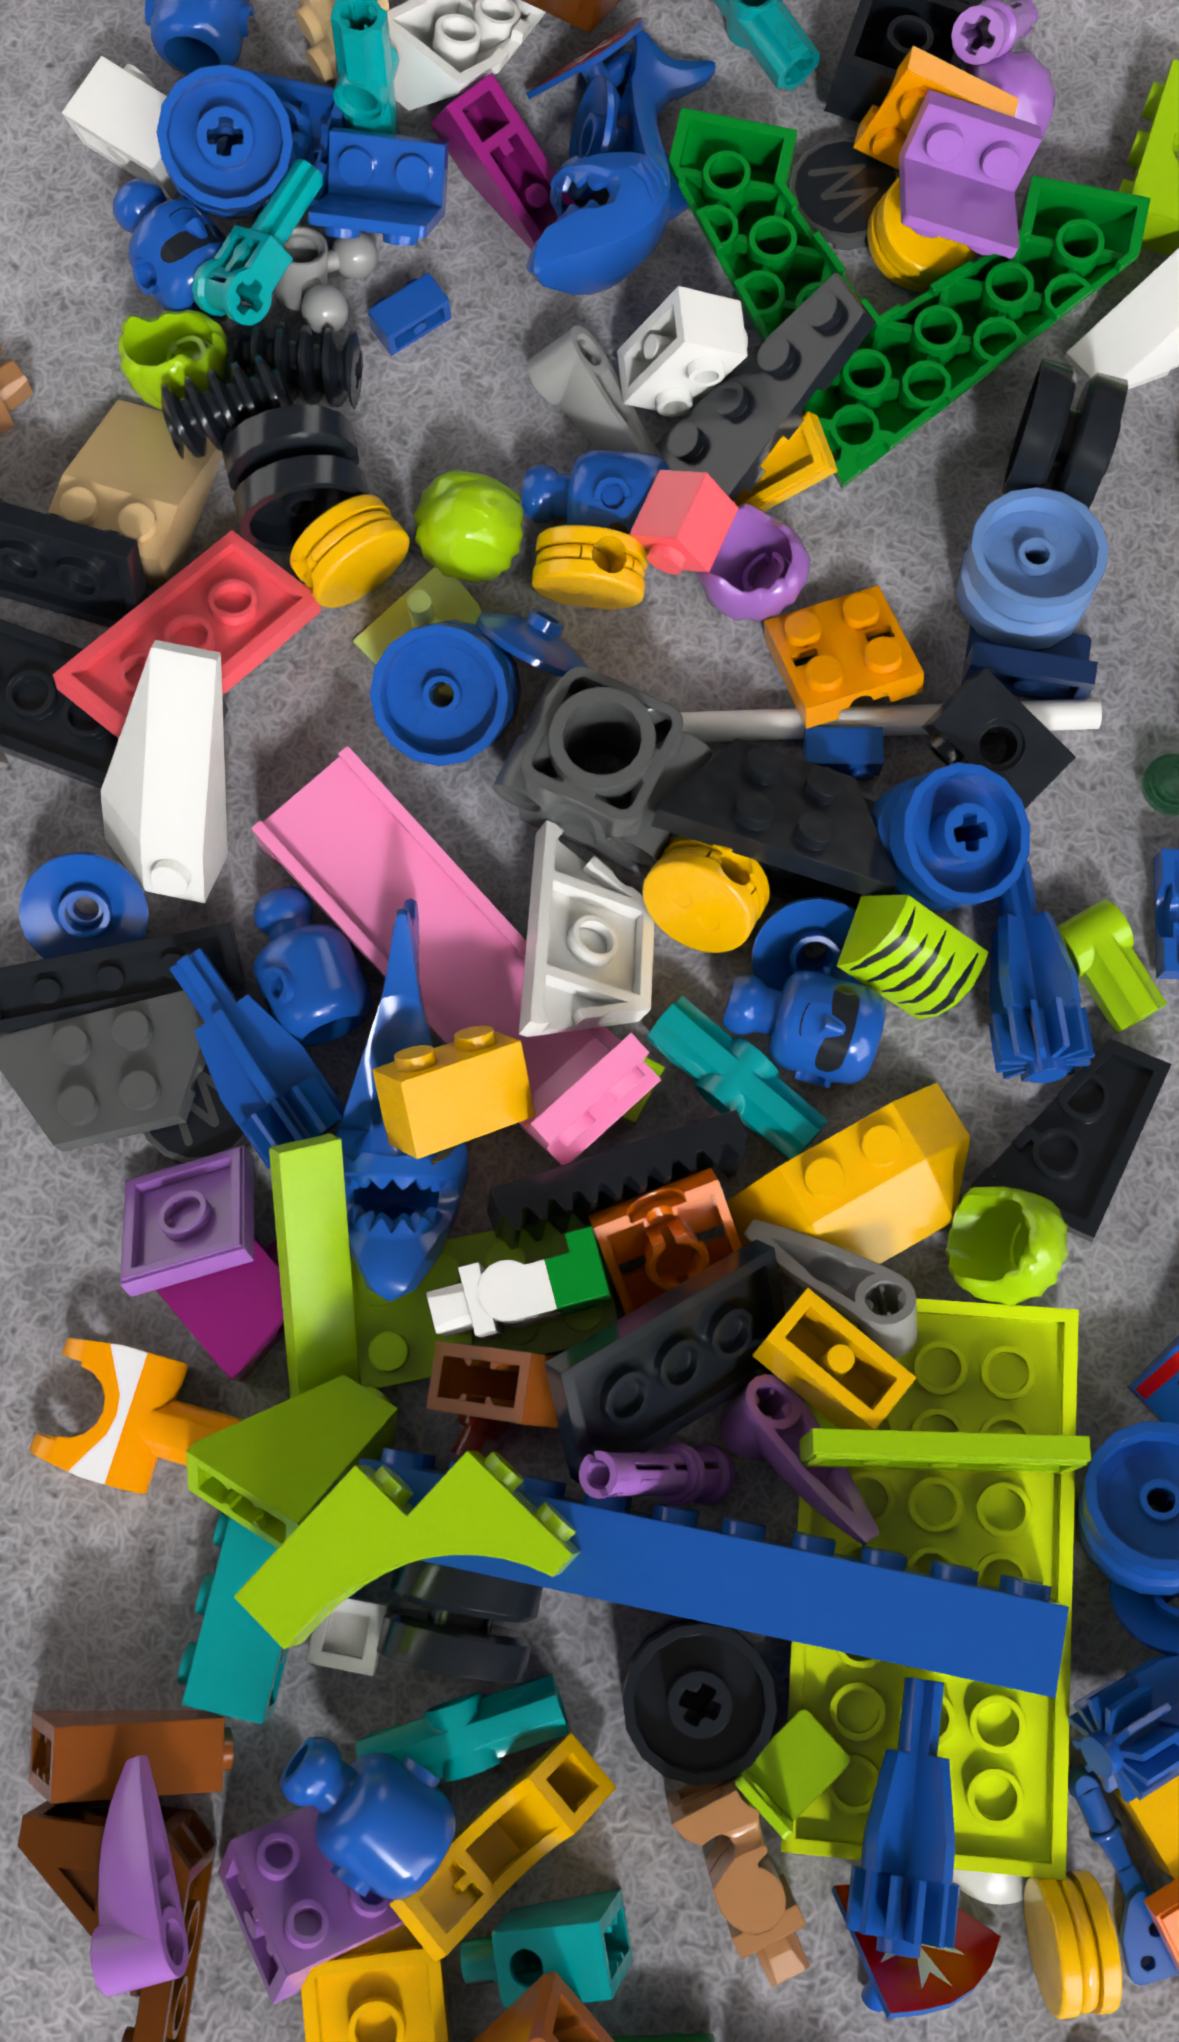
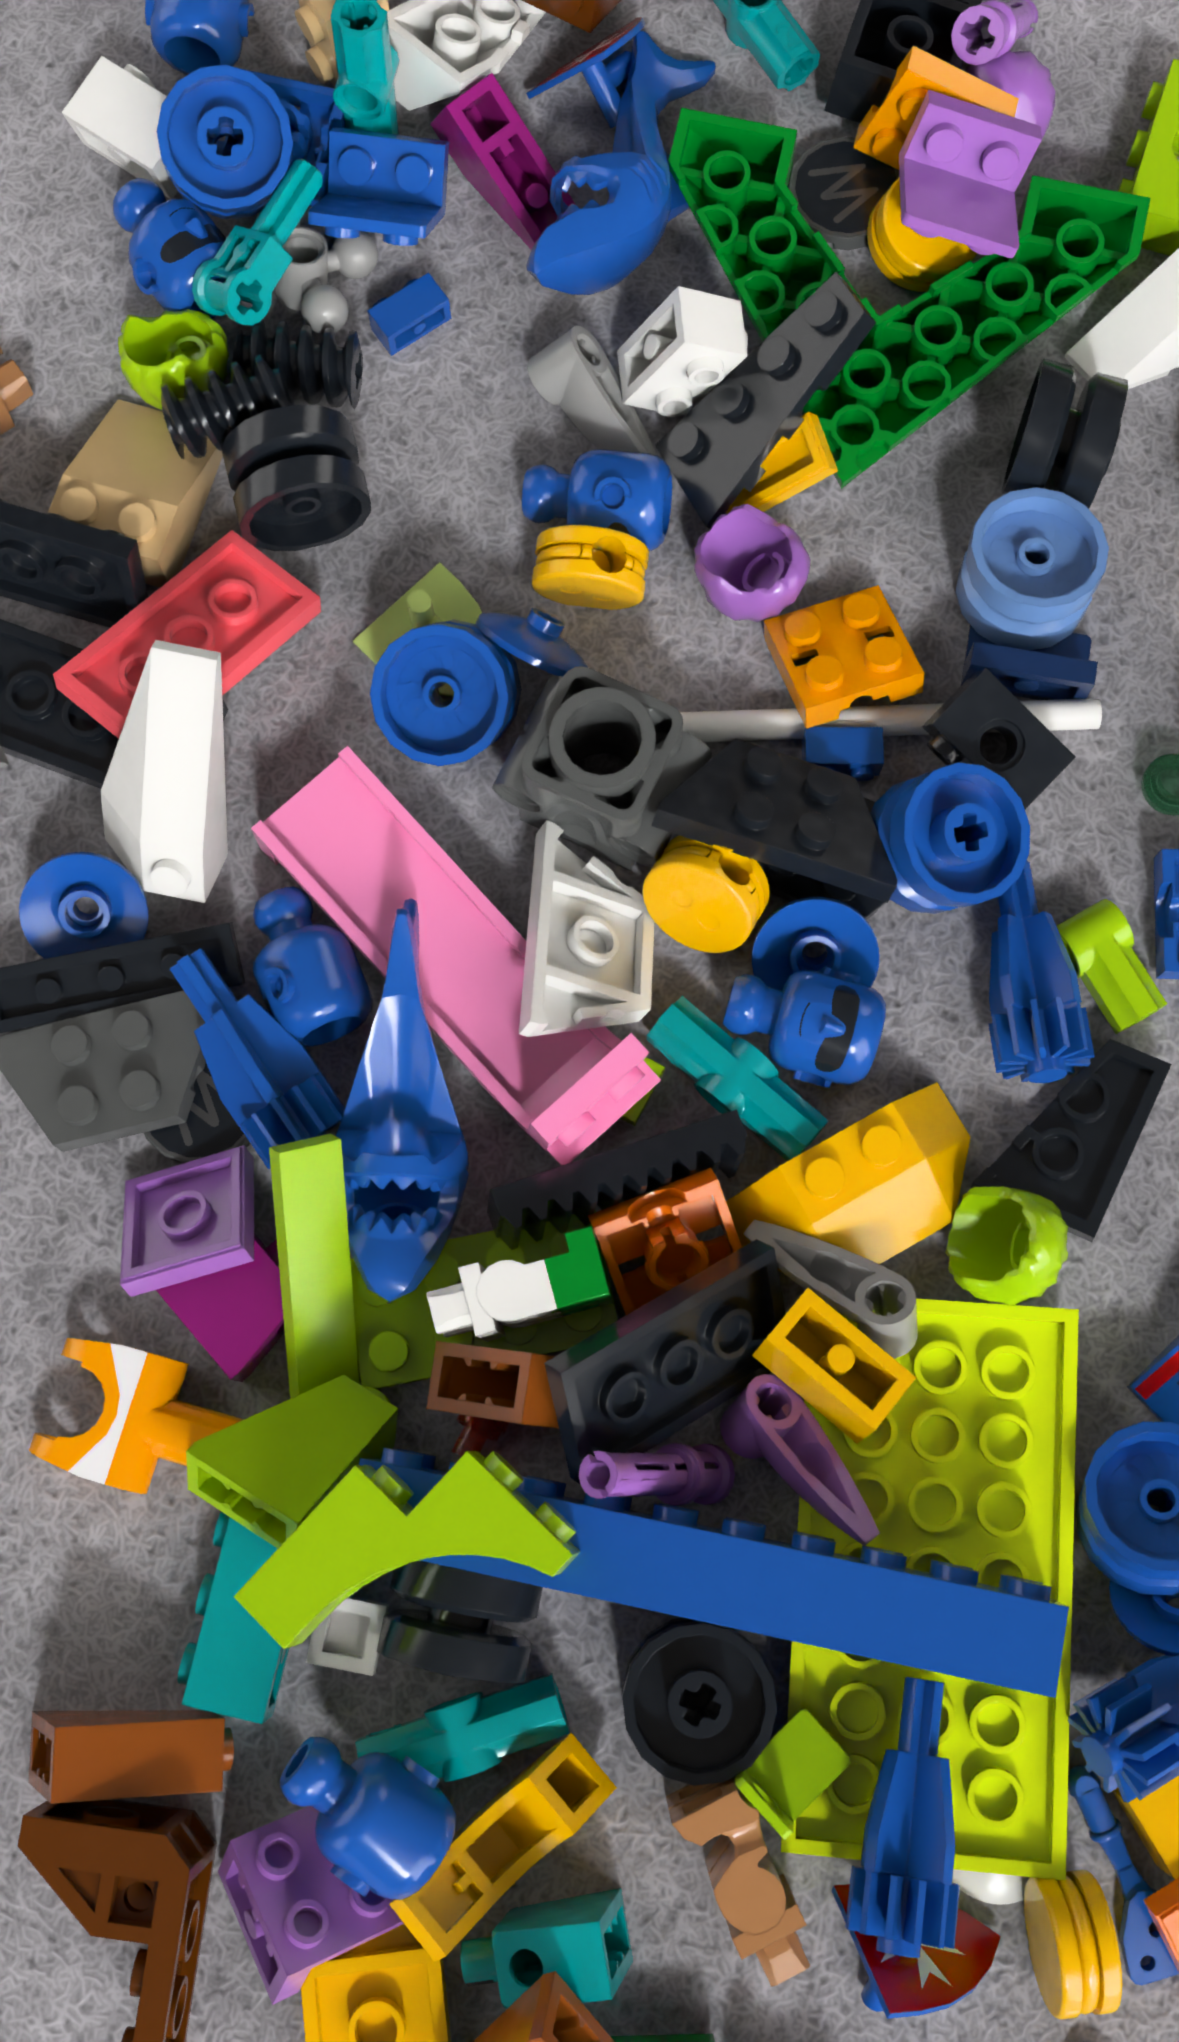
(139, 1903): medium lavender piece -> none
(349, 550): yellow head -> none
(453, 1091): yellow brick -> none
(469, 525): lime hair -> none
(595, 128): blue dish -> none
(684, 521): coral brick -> none
(910, 955): lime brick -> none
(944, 1451): lime tile -> none

